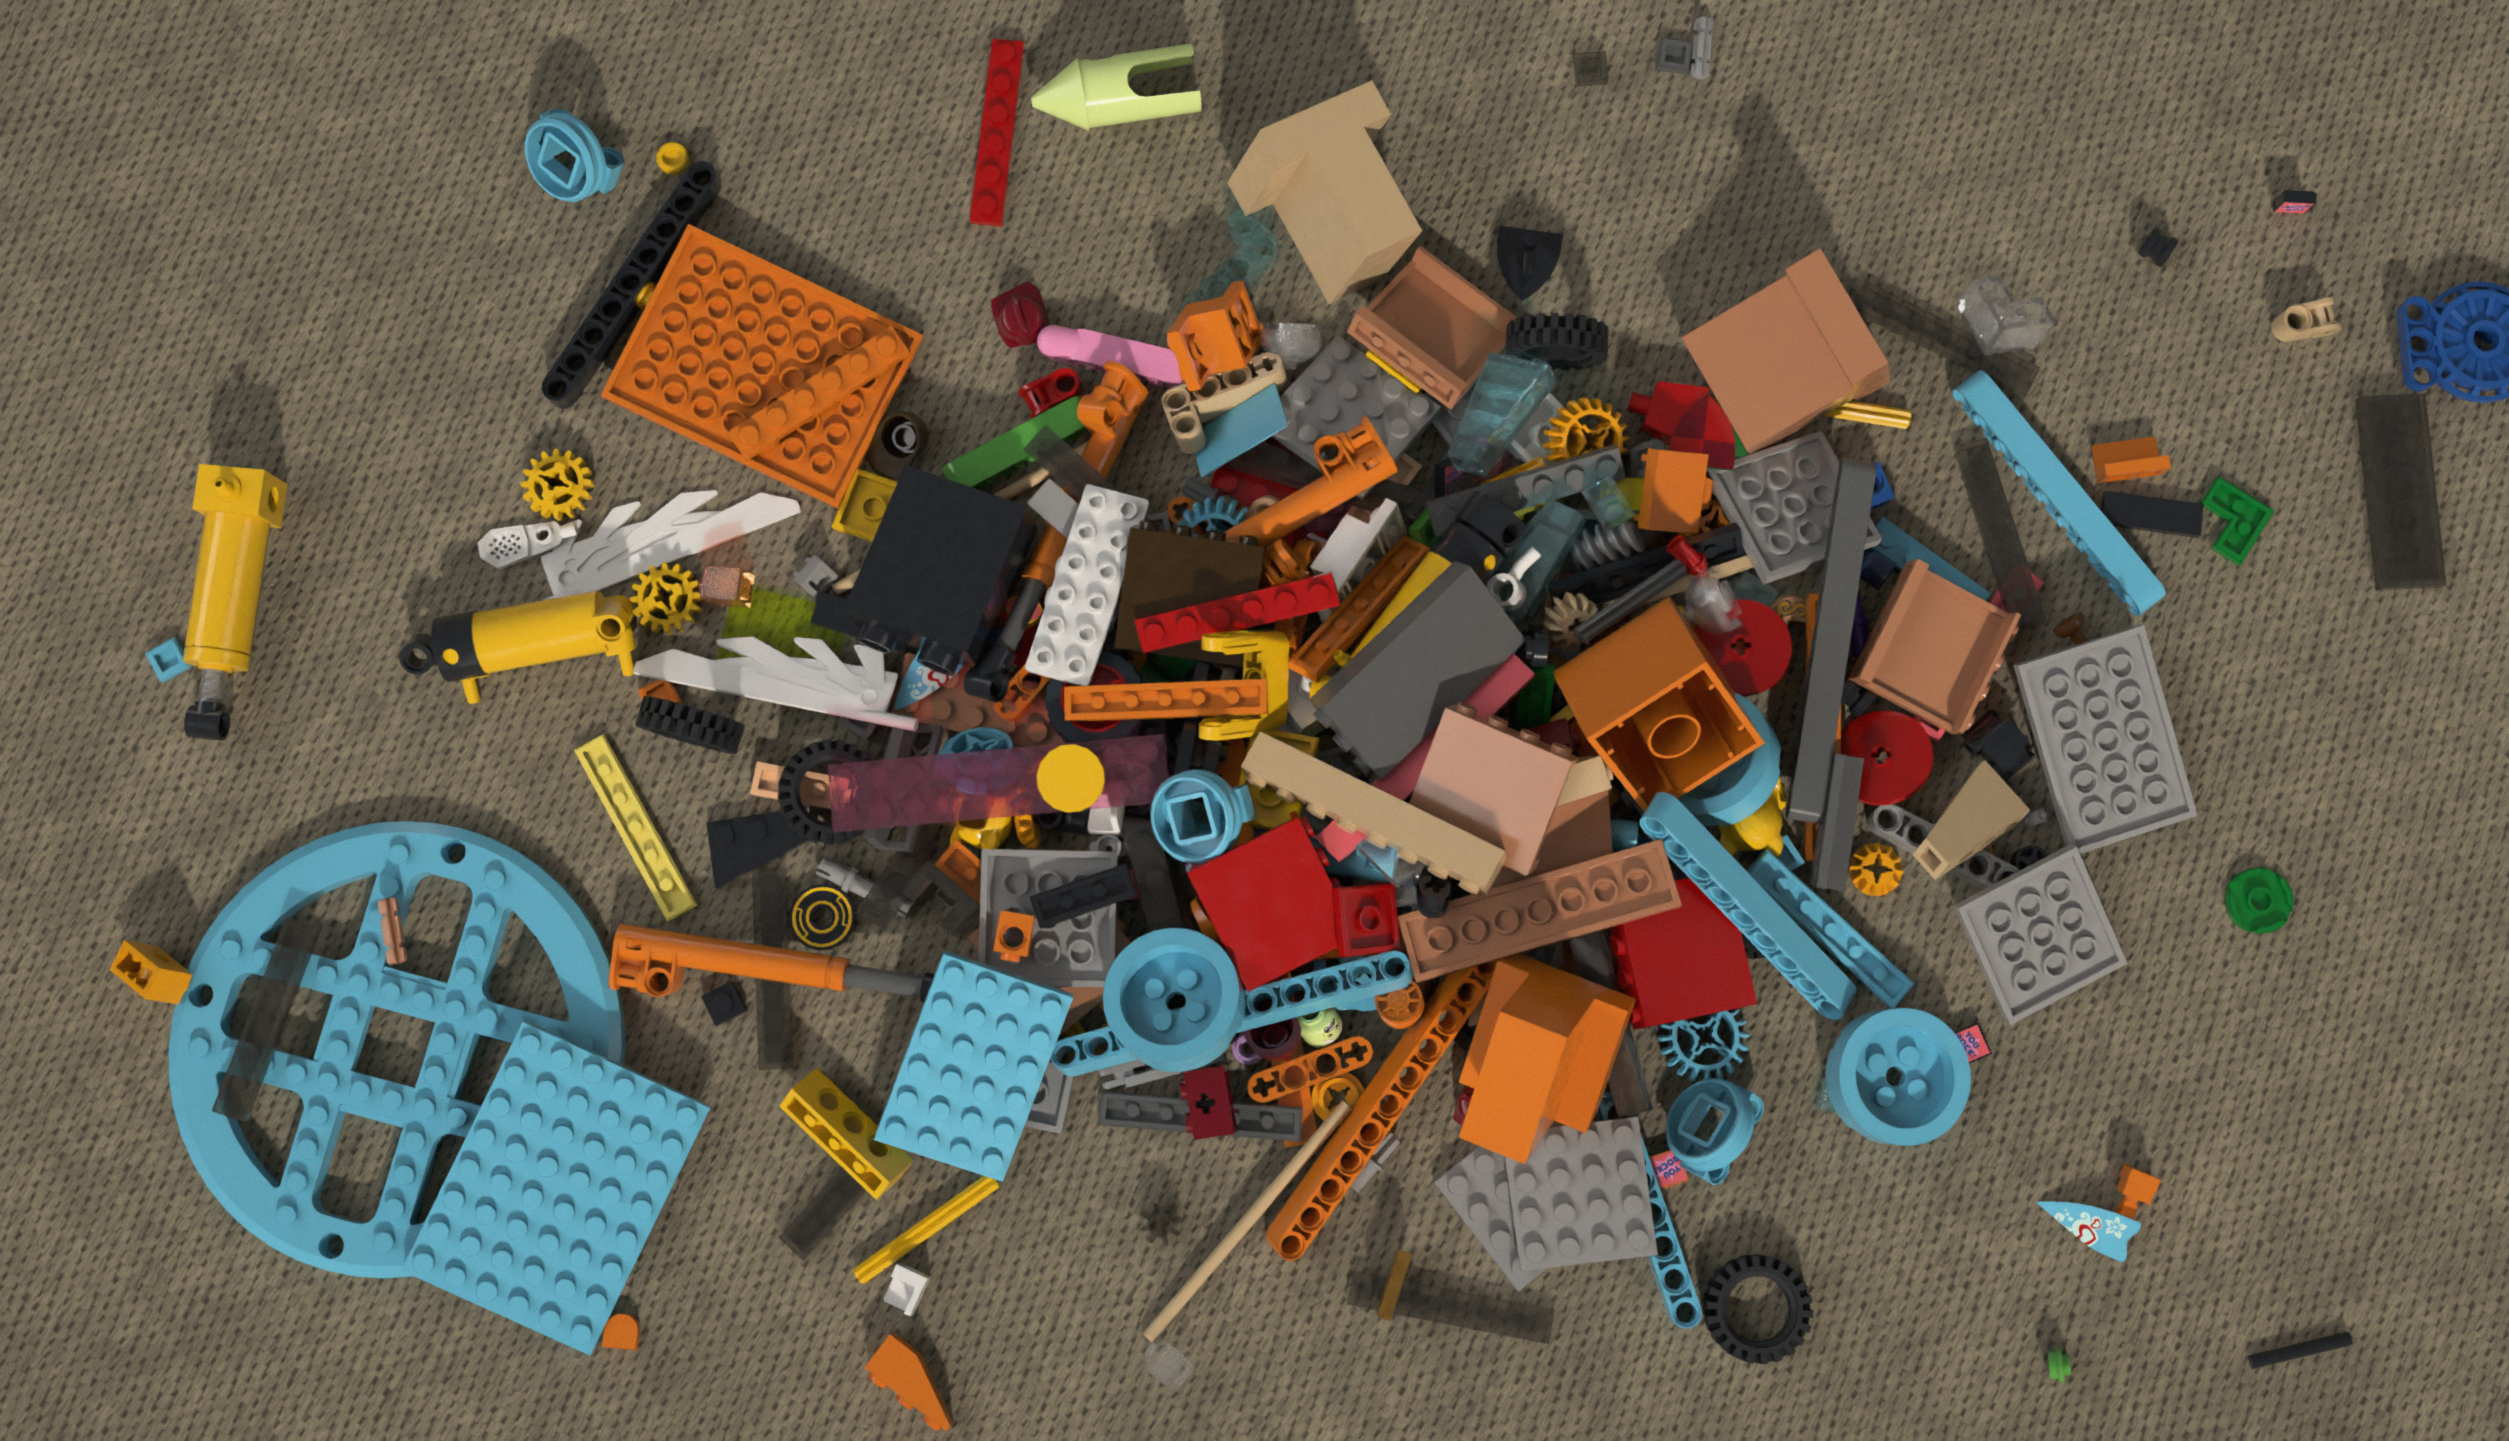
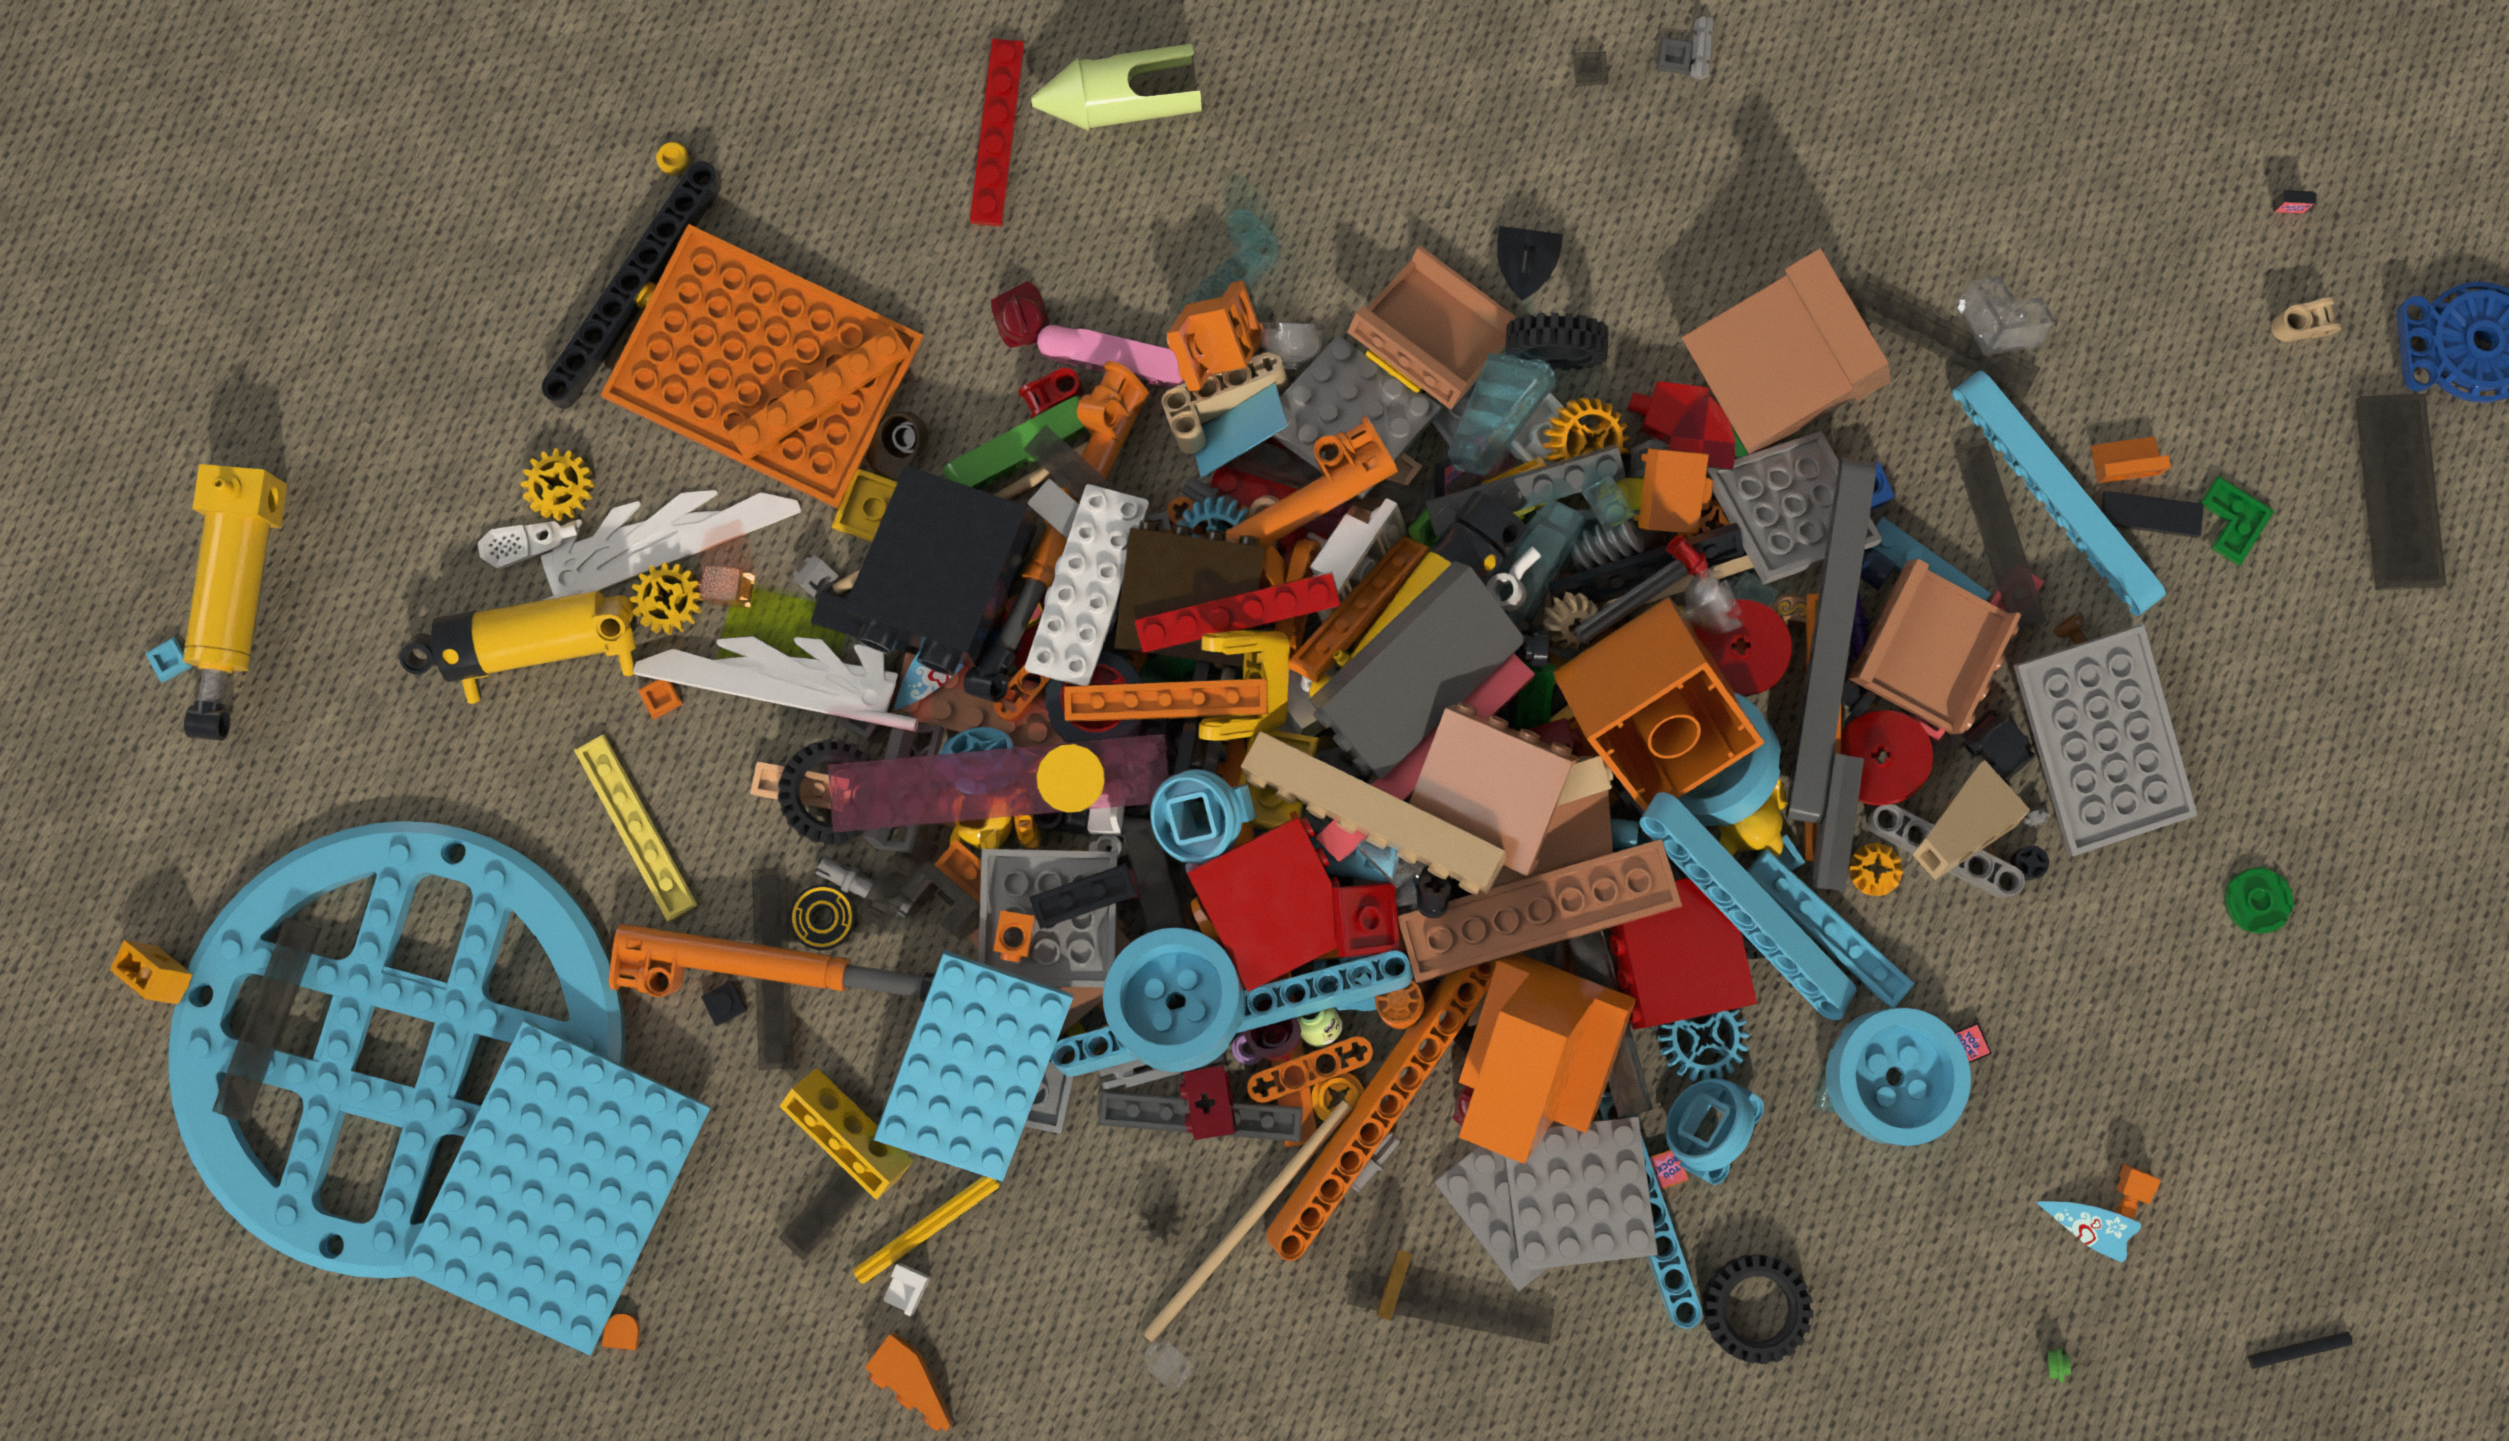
(392, 930): nougat axle -> none
(594, 167): medium azure piece -> none
(689, 725): black tyre -> none
(747, 843): black wing -> none
(1284, 563): orange wheel -> none
(1331, 190): tan piece -> none
(1873, 414): yellow axle -> none
(2040, 934): light grey plate -> none
(2158, 247): black wheel -> none

